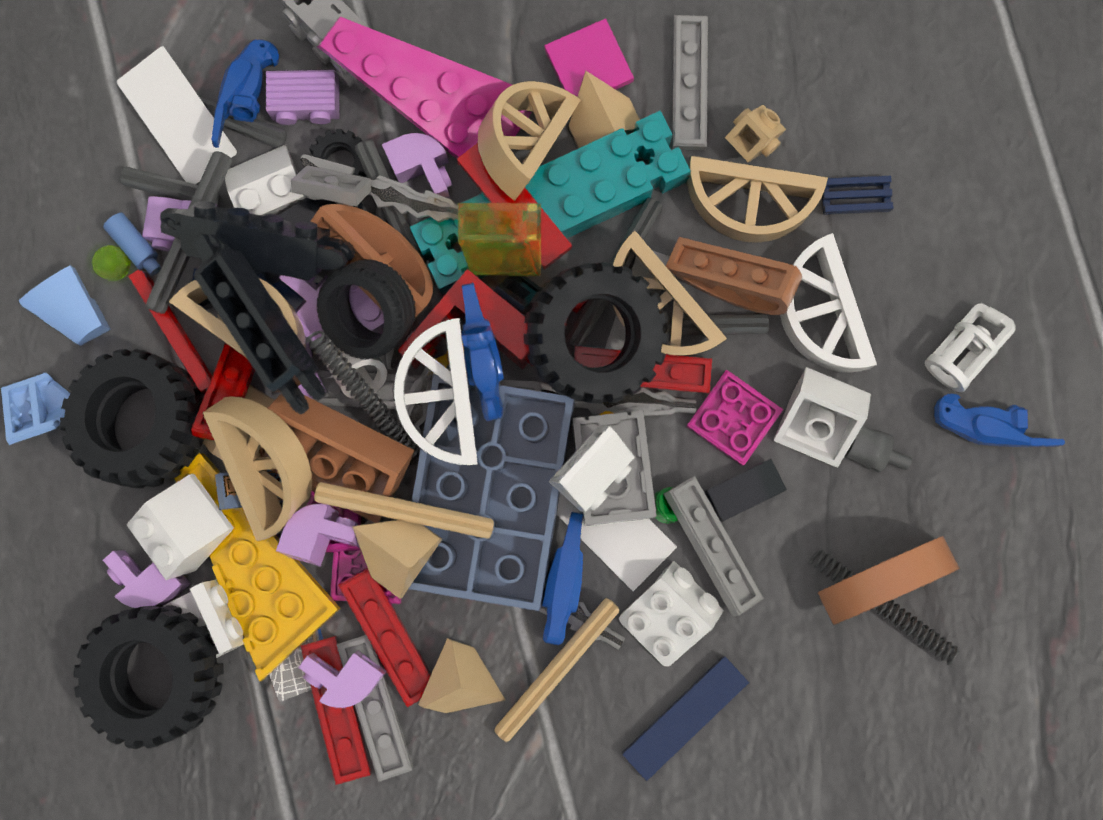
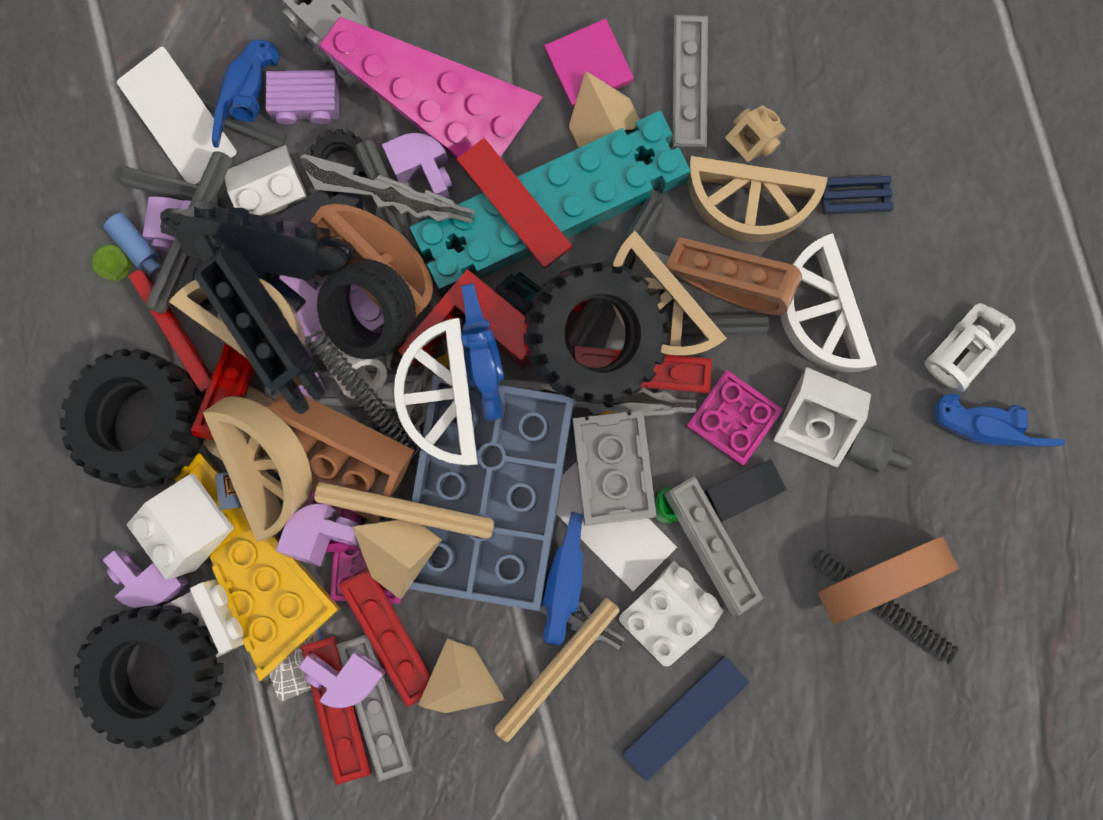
(32, 407): light blue slope -> none
(67, 306): light blue slope -> none
(331, 185): light grey plate -> none
(495, 148): tan window -> none
(501, 238): clear yellow slope -> none
(593, 469): white slope -> none

